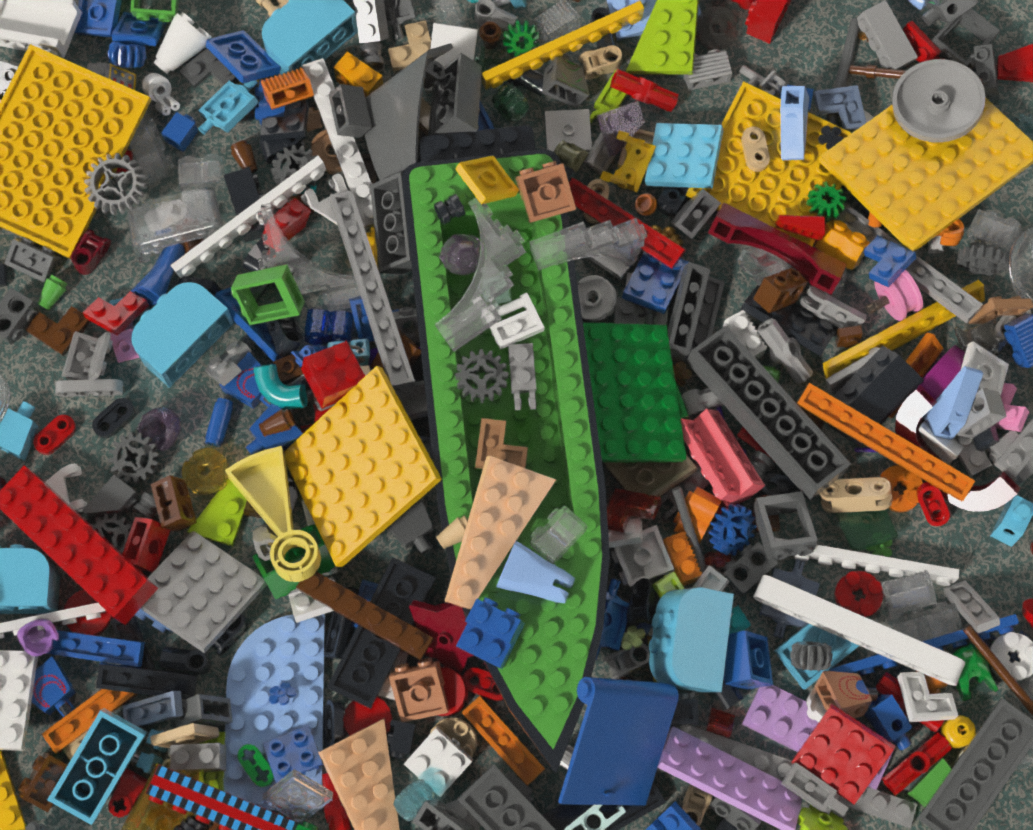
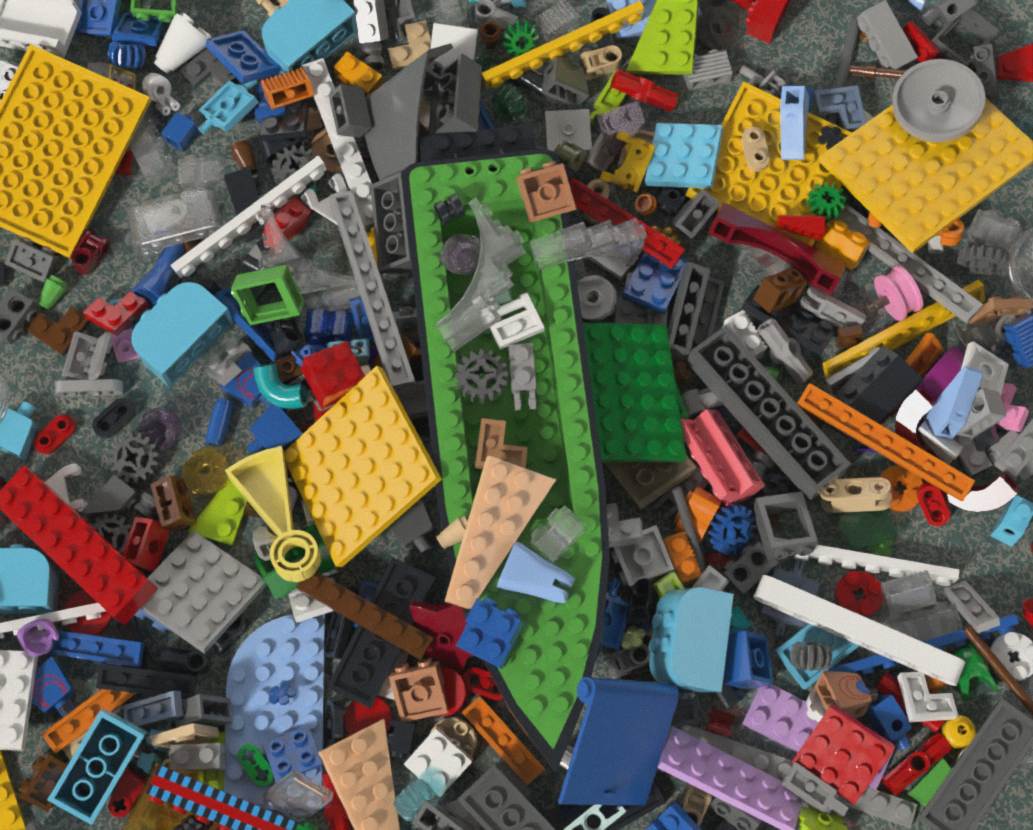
(107, 188): light grey gear -> none
(278, 422): reddish brown cone -> none
(487, 179): yellow plate -> none
(627, 504): clear red plate -> none
(891, 260): blue plate -> none

